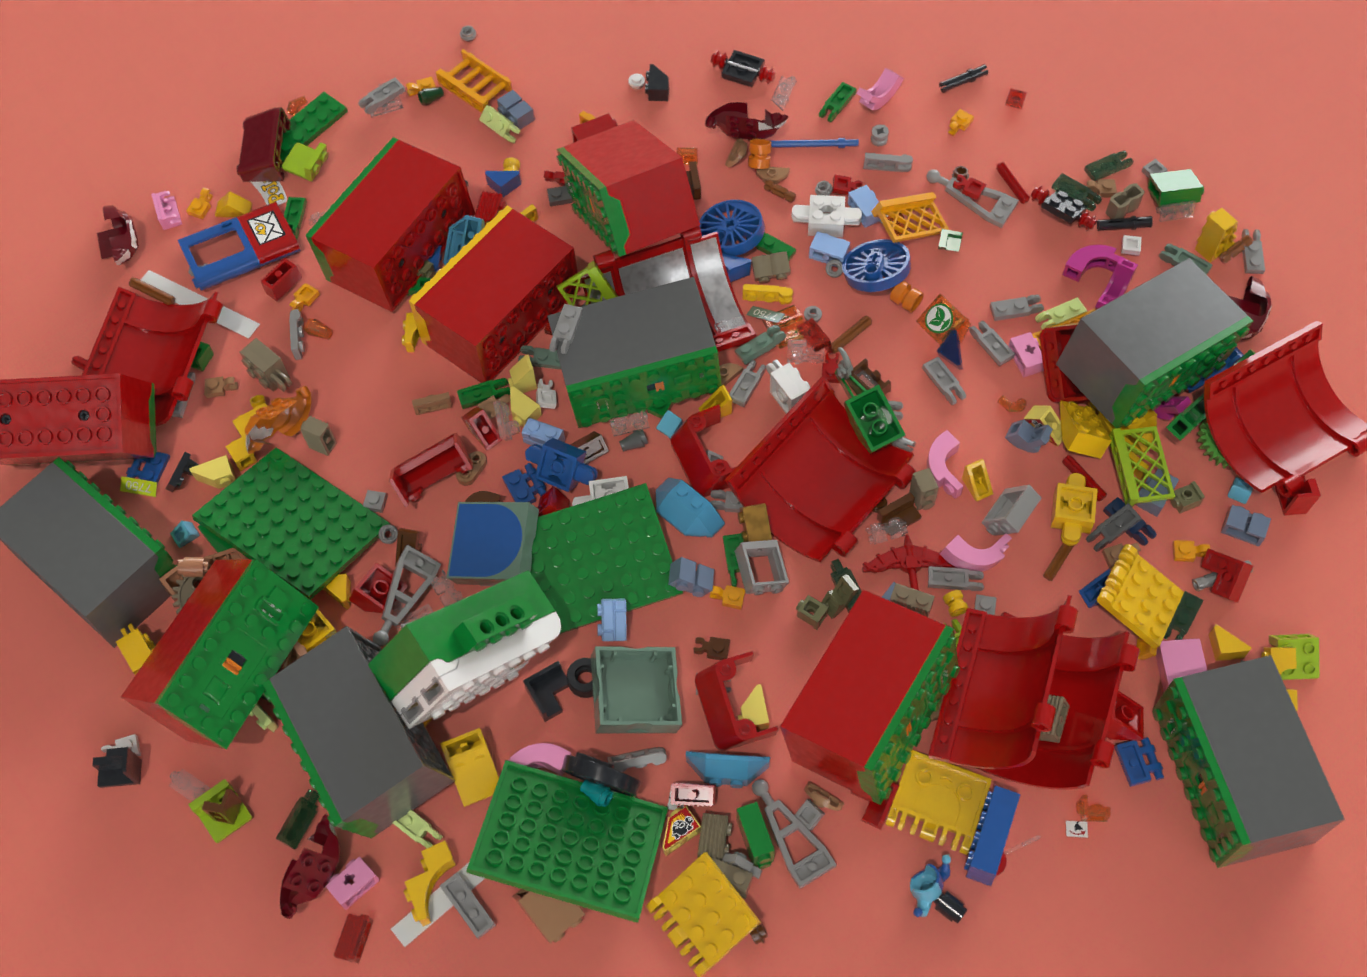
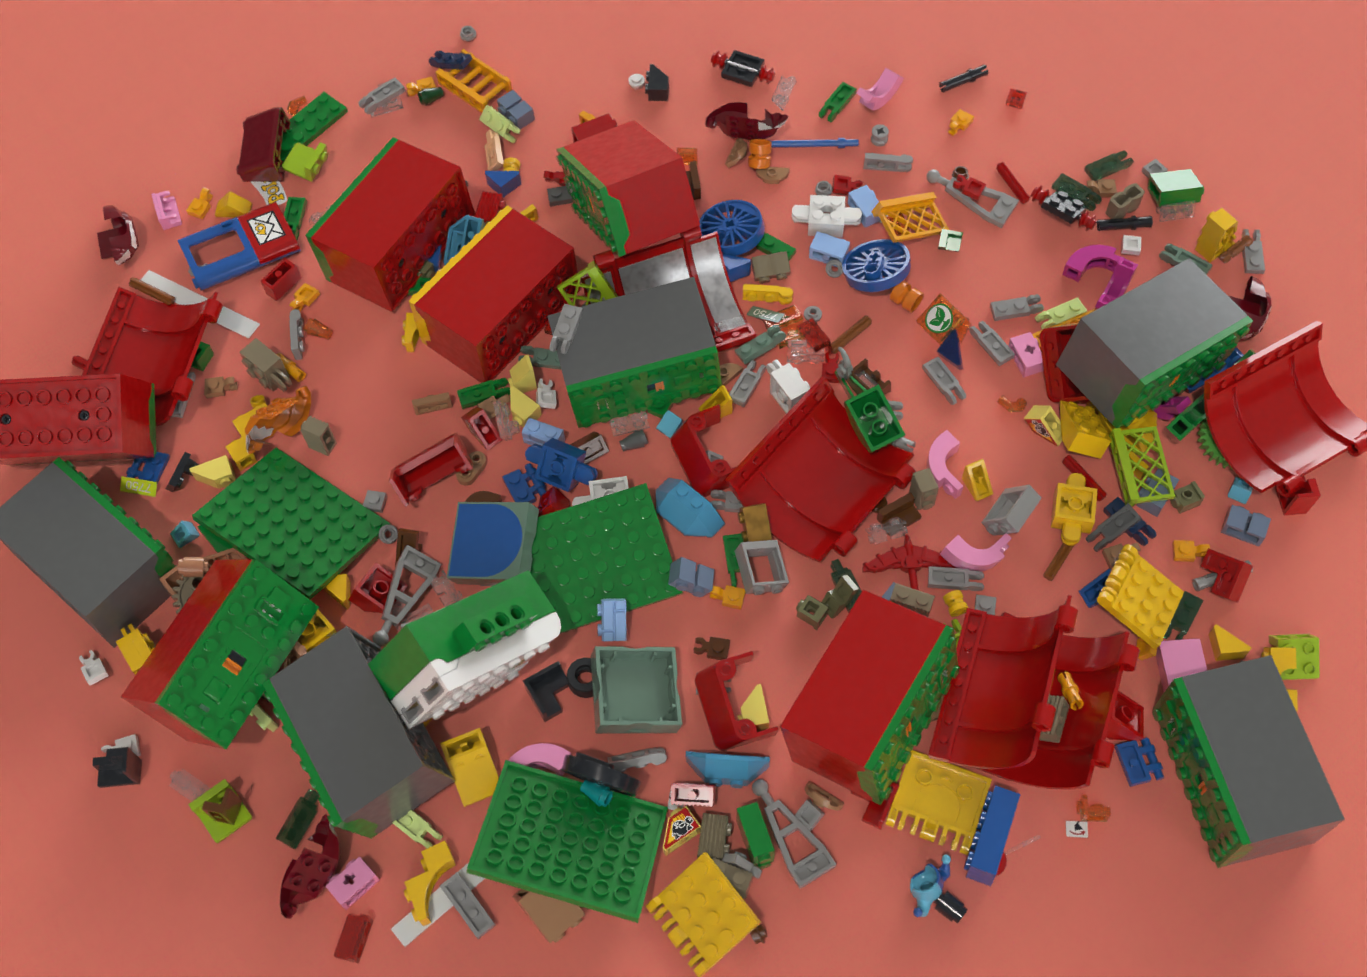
(93, 669): none -> white plate
(292, 369): none -> light orange pin
(450, 60): none -> dark blue hinge
(493, 151): none -> light nougat hinge
(779, 191): dark orange axle -> none
(1027, 437): sand blue brick -> none
(1070, 690): none -> light orange pin

